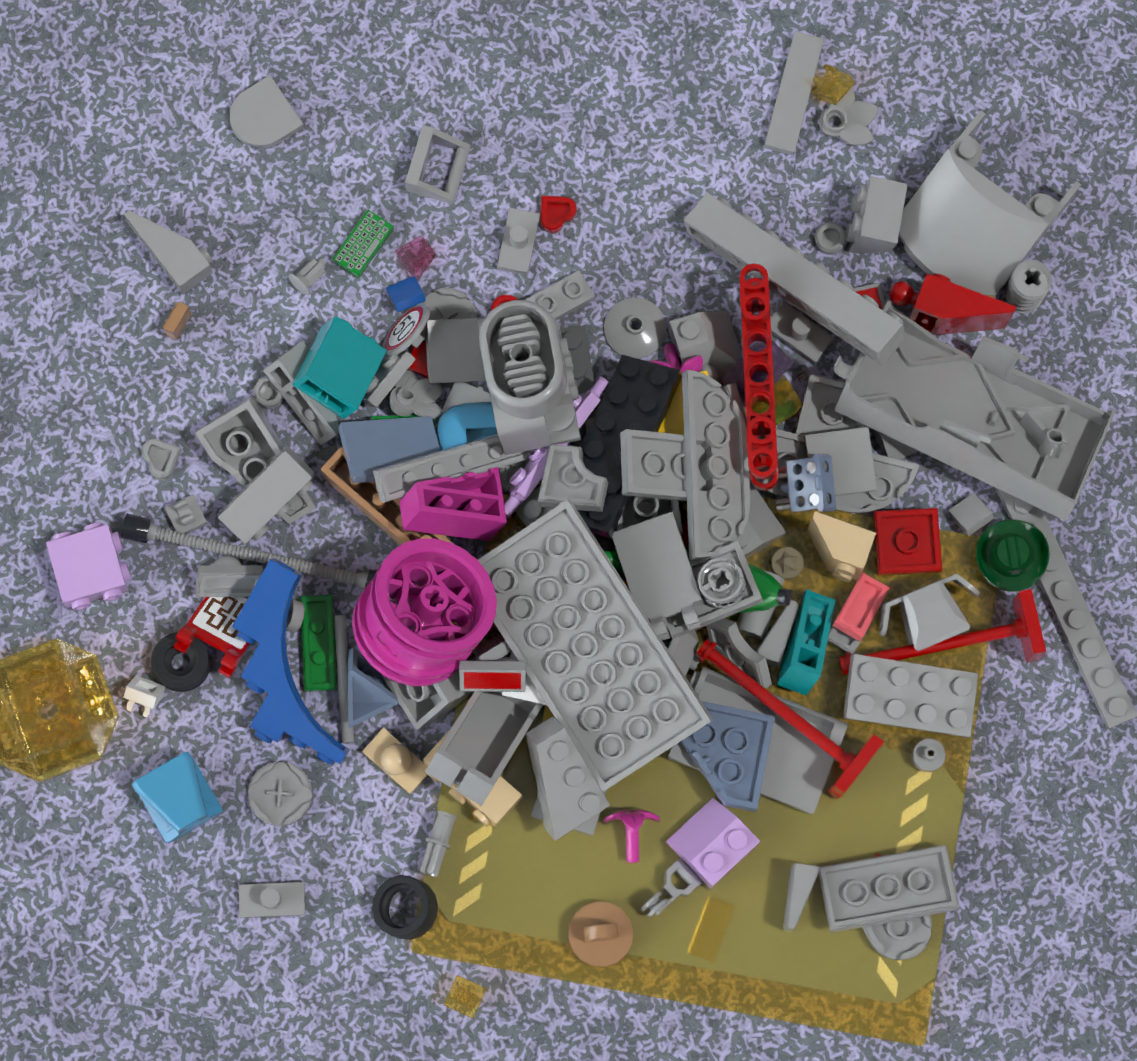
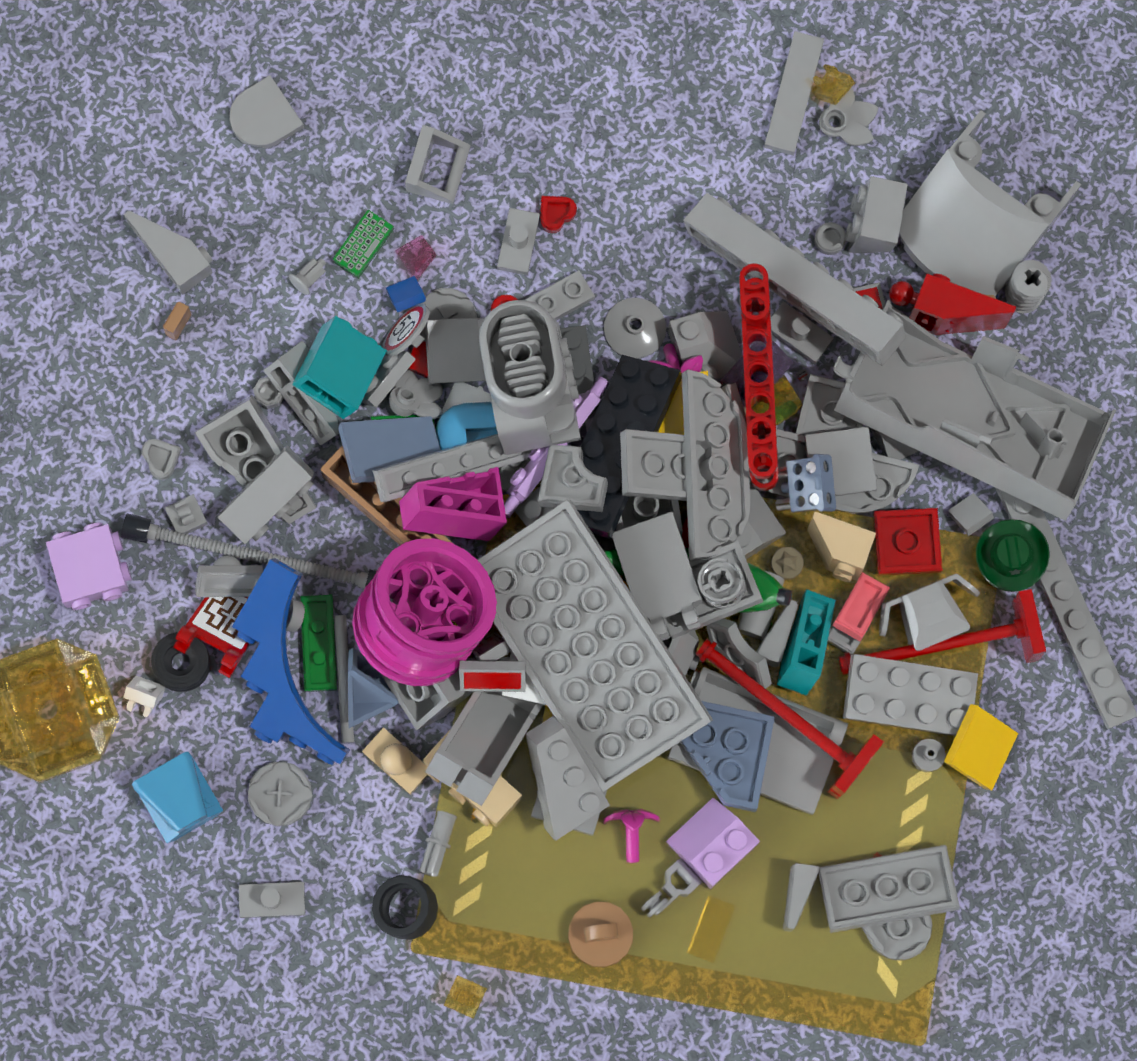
(981, 747): none -> yellow tile

